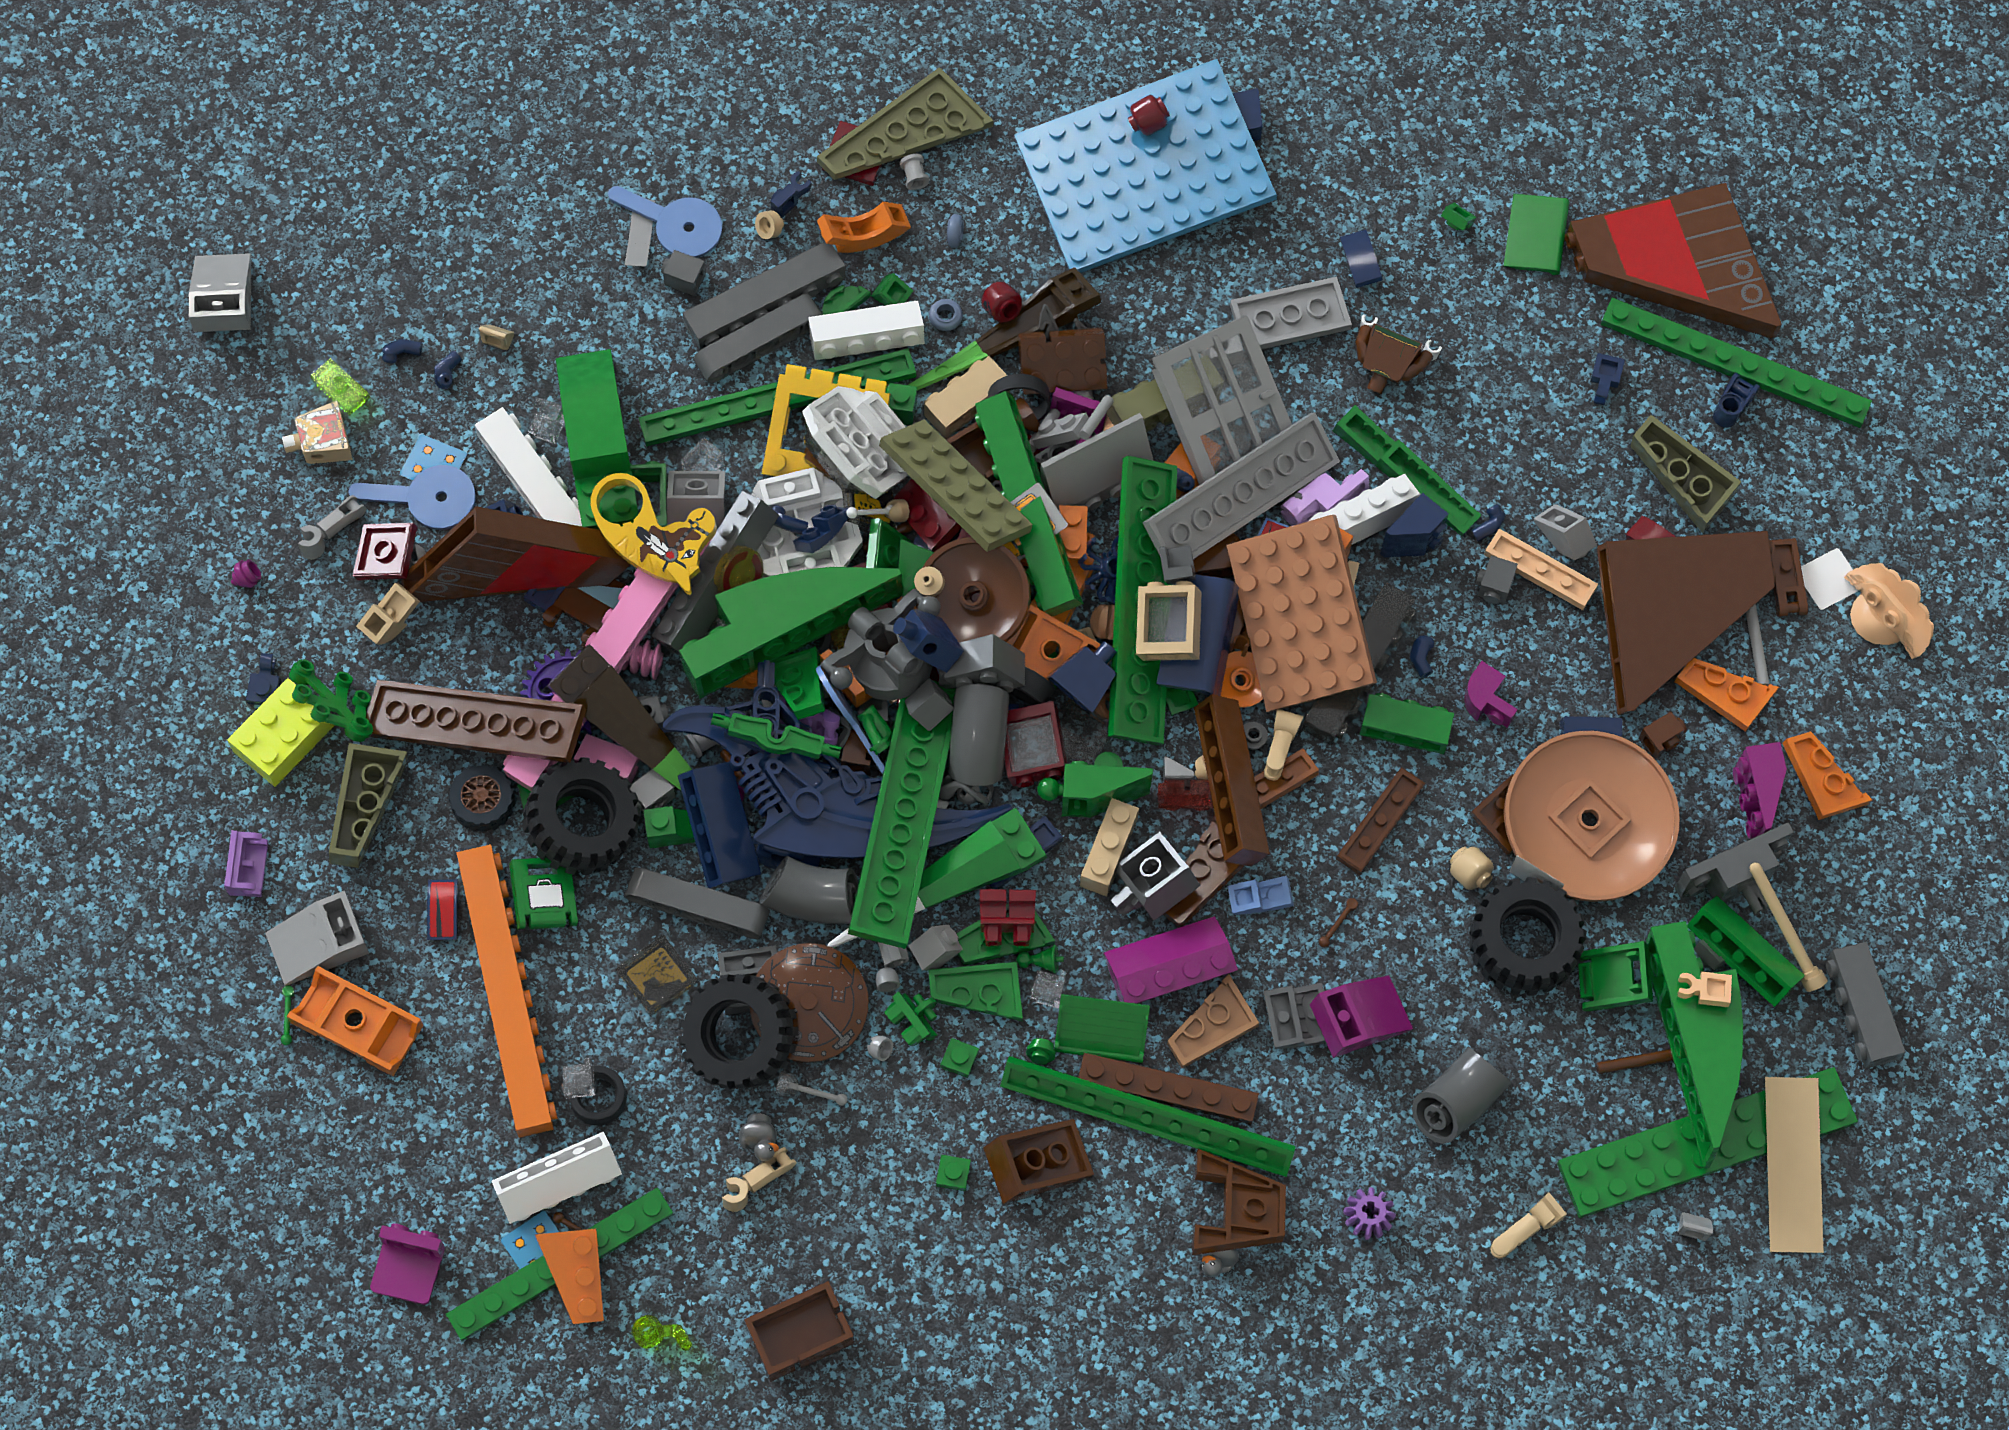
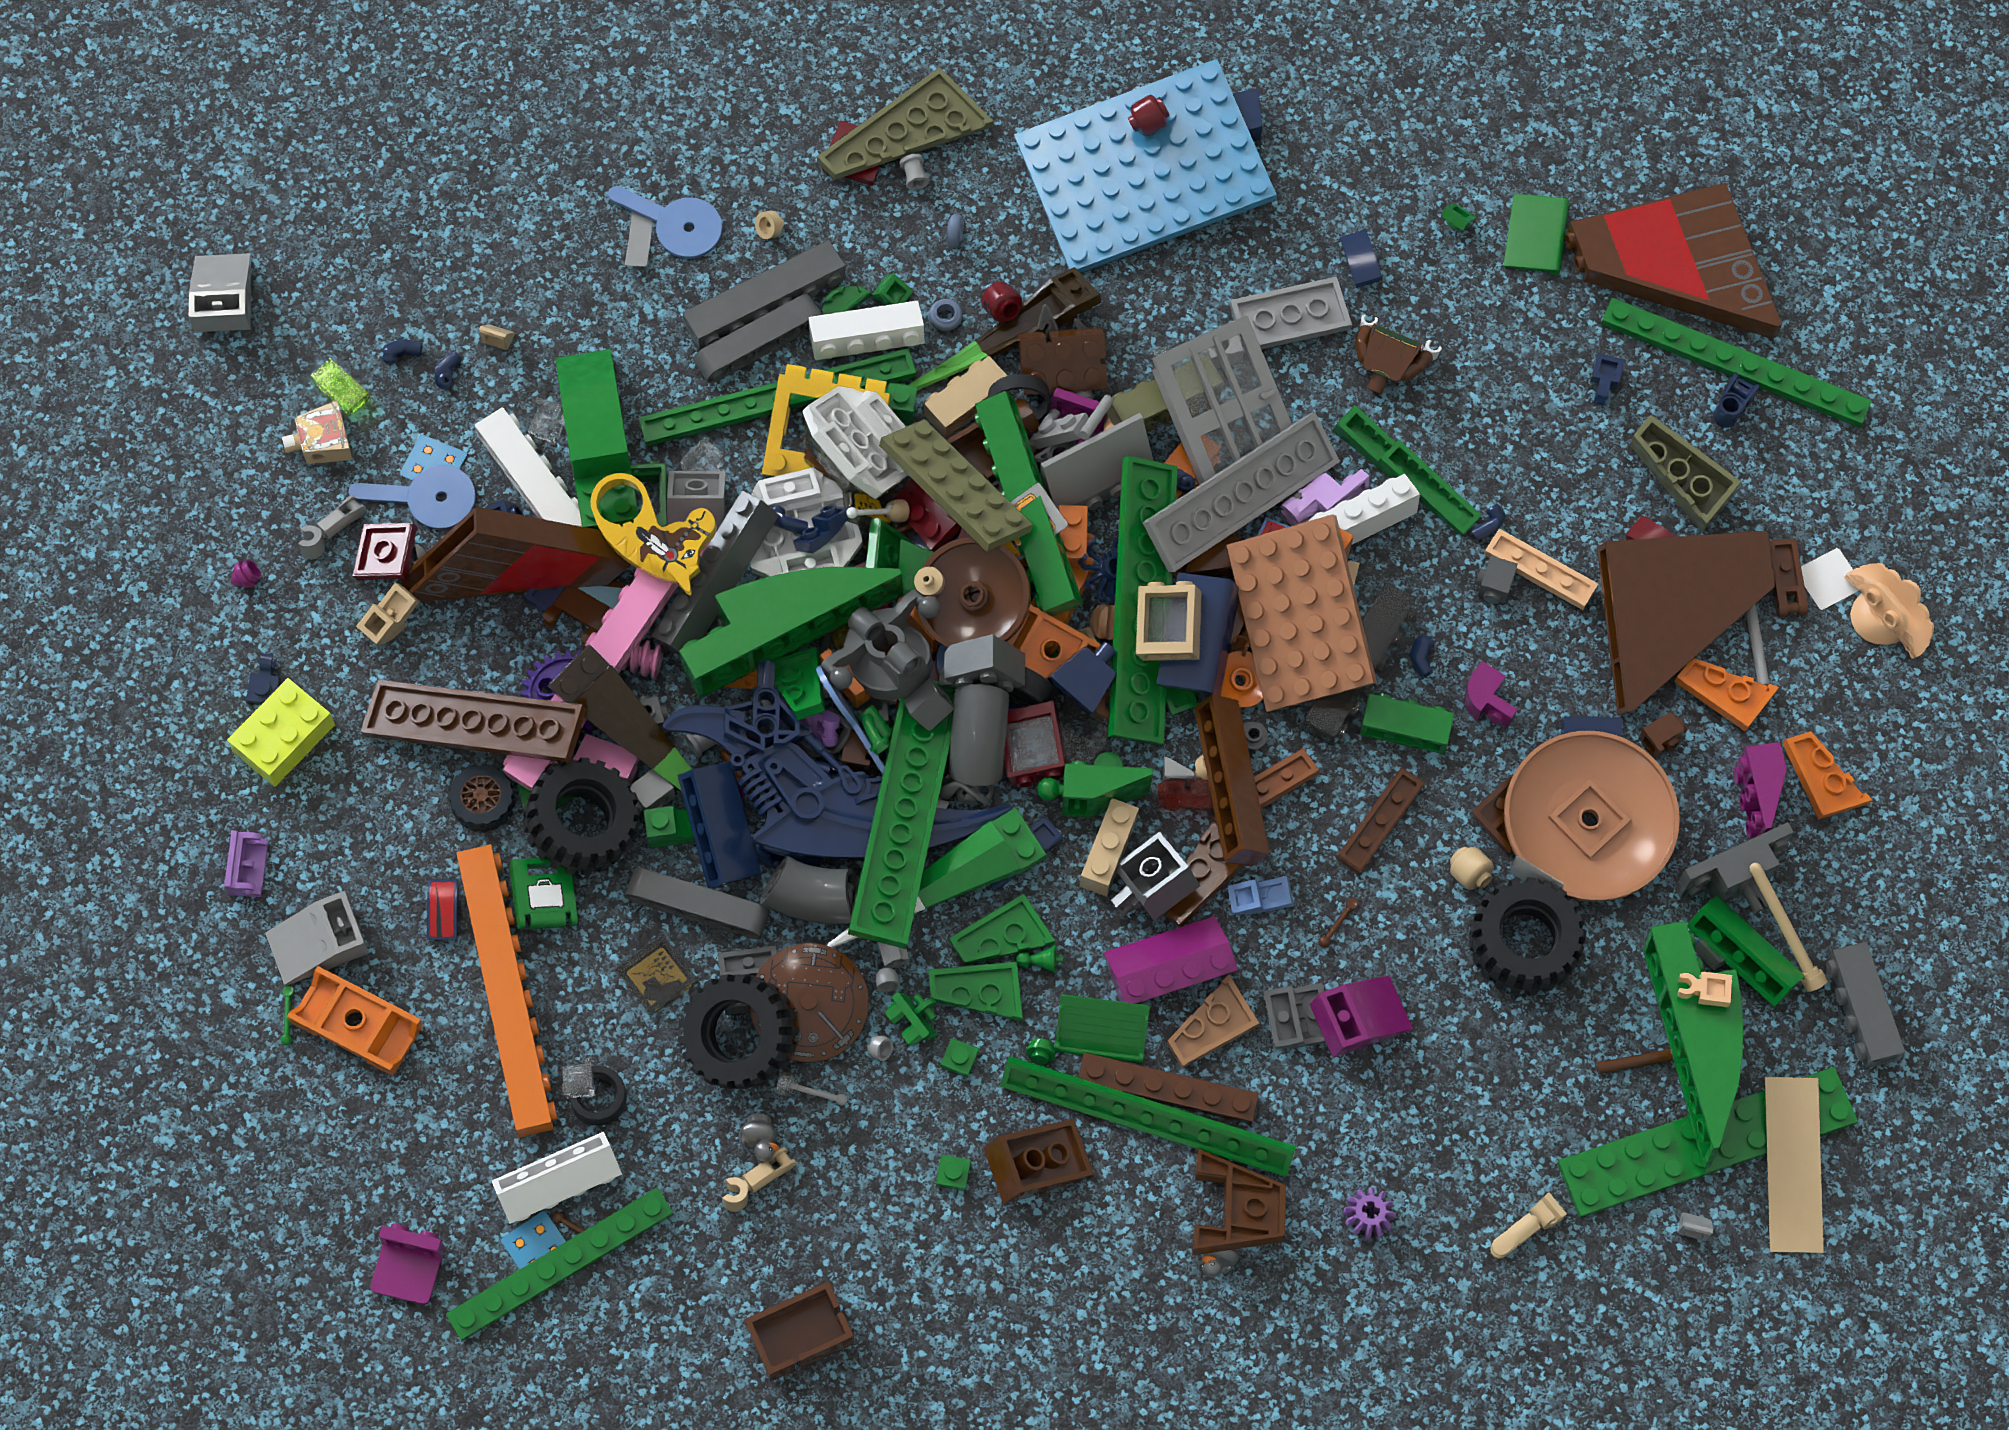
(356, 725): green plant -> none
(364, 795): olive wedge -> none
(576, 1271): orange wing -> none
(657, 1331): clear neon green plate -> none
(683, 272): dark grey brick -> none
(738, 568): clear yellow tile -> none
(785, 199): dark blue plate -> none
(792, 739): green piece -> none
(866, 230): orange arch -> none
(921, 631): dark blue torso -> none
(935, 947): light grey brick -> none
(994, 919): dark red hips -> none
(1048, 988): clear panel -> none
(1177, 564): dark grey panel -> none
(1284, 732): tan piece -> none
(1416, 530): dark blue slope -> none
(1458, 1097): dark grey brick -> none
(1566, 531): light grey slope -> none
(1611, 976): green container -> none

